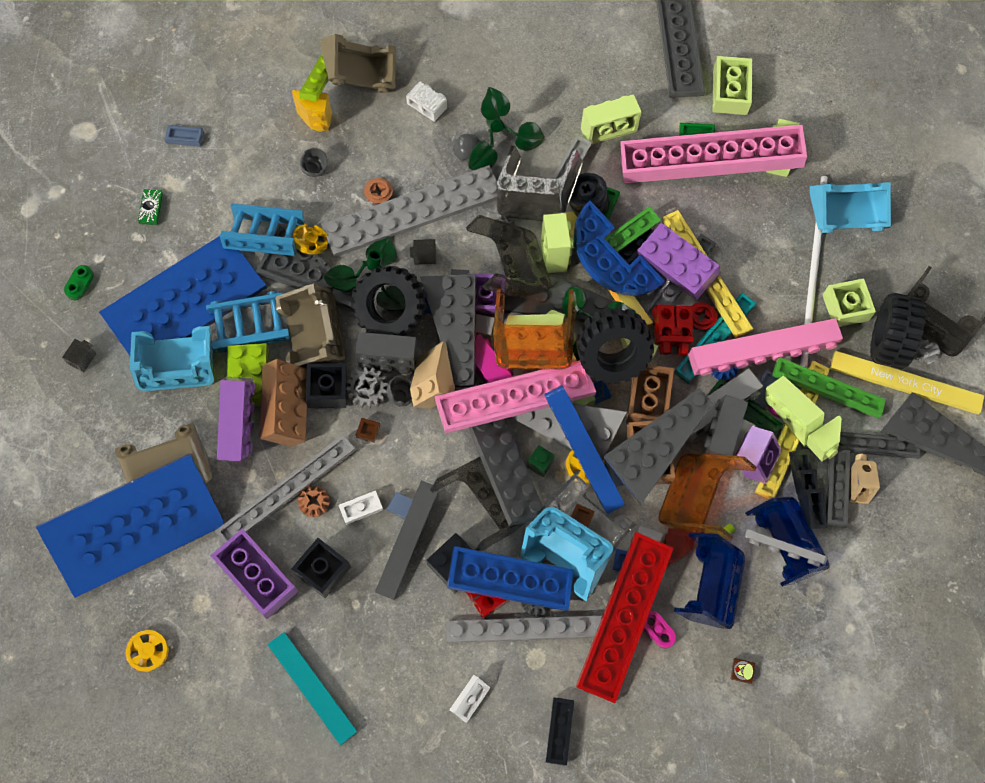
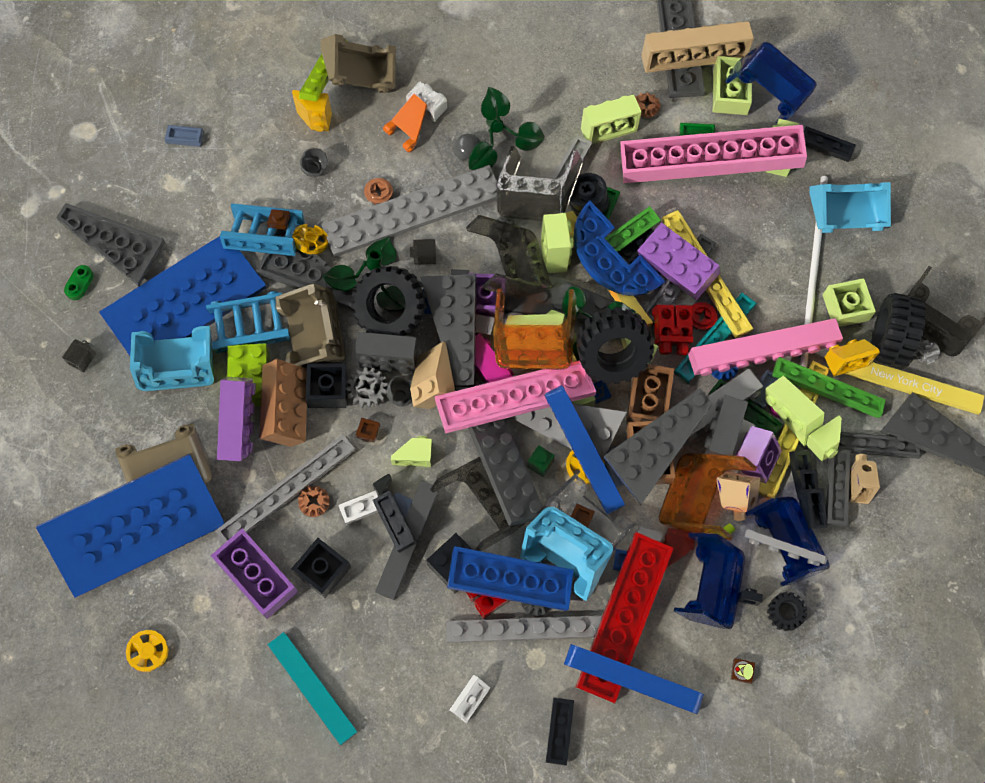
(119, 244): none -> dark grey wing
(150, 207): tile -> none
(278, 219): none -> reddish brown plate
(382, 484): none -> pearl dark grey slope
(394, 521): none -> black plate
(408, 120): none -> orange flag
(414, 453): none -> yellowish green slope
(633, 679): none -> blue beam
(652, 109): none -> nougat gear
(659, 628): dark pink plate -> none
(695, 46): none -> tan brick
(738, 493): none -> tan torso
(750, 596): none -> black plate
(777, 76): none -> clear blue windscreen
(778, 620): none -> black tyre
(828, 144): none -> black plate
(850, 356): none -> yellow slope

